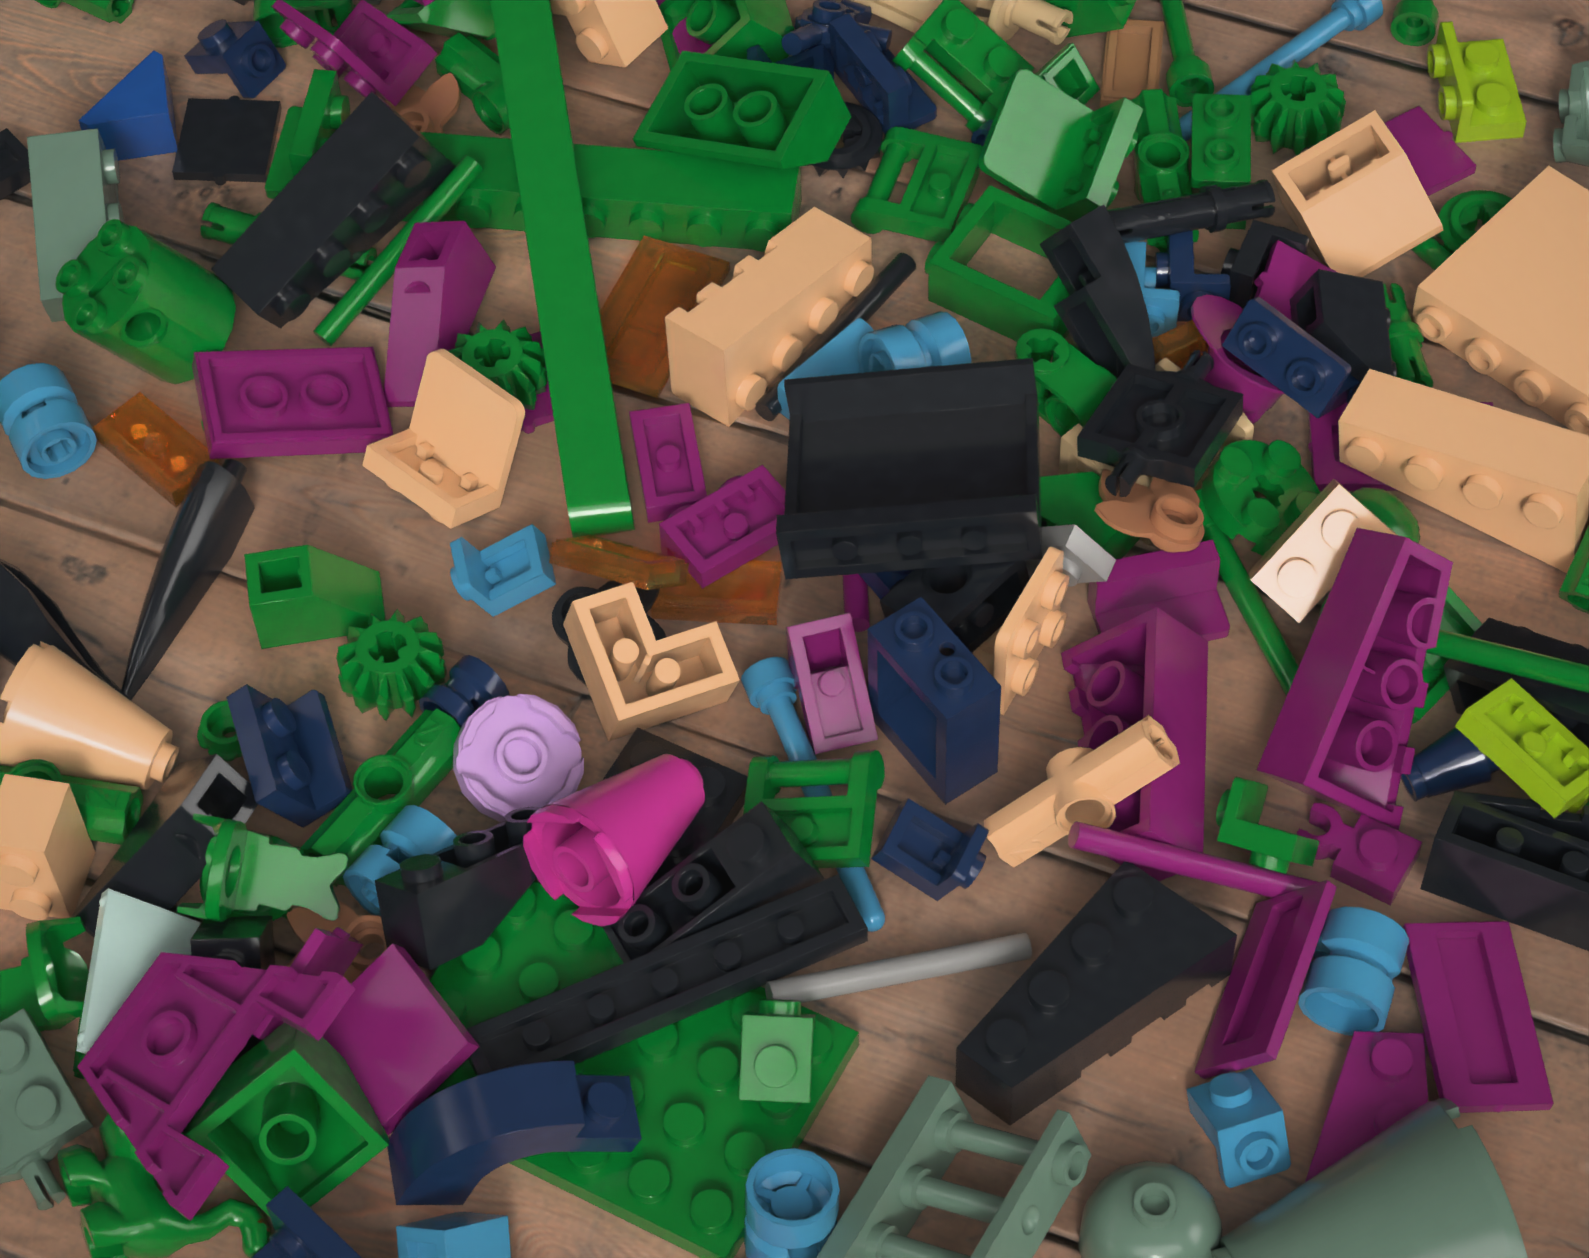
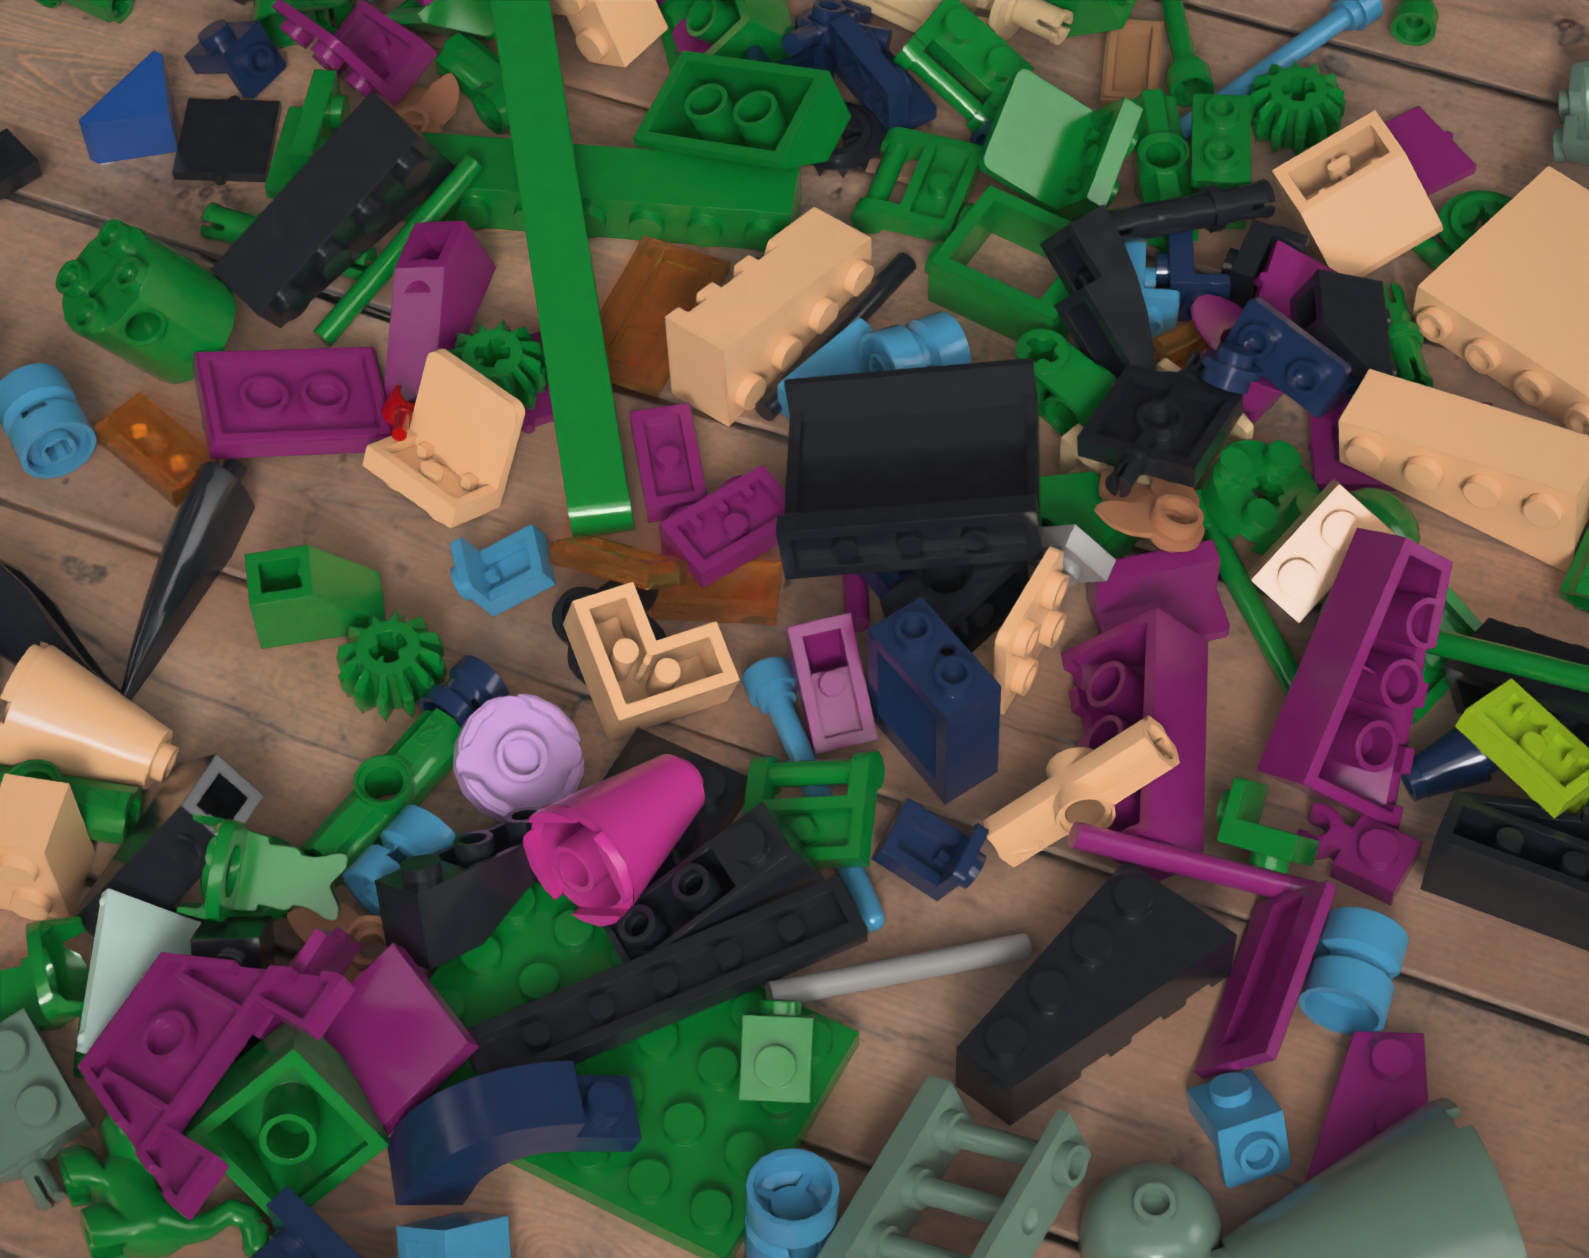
(71, 200): sand green wedge -> none
(213, 726): green plate -> none
(290, 753): dark blue bracket -> none
(398, 413): none -> red hand
(1070, 74): green slope -> none
(1230, 368): none -> dark blue plate
(1475, 87): lime bracket -> none
(1477, 1017): magenta piece -> none

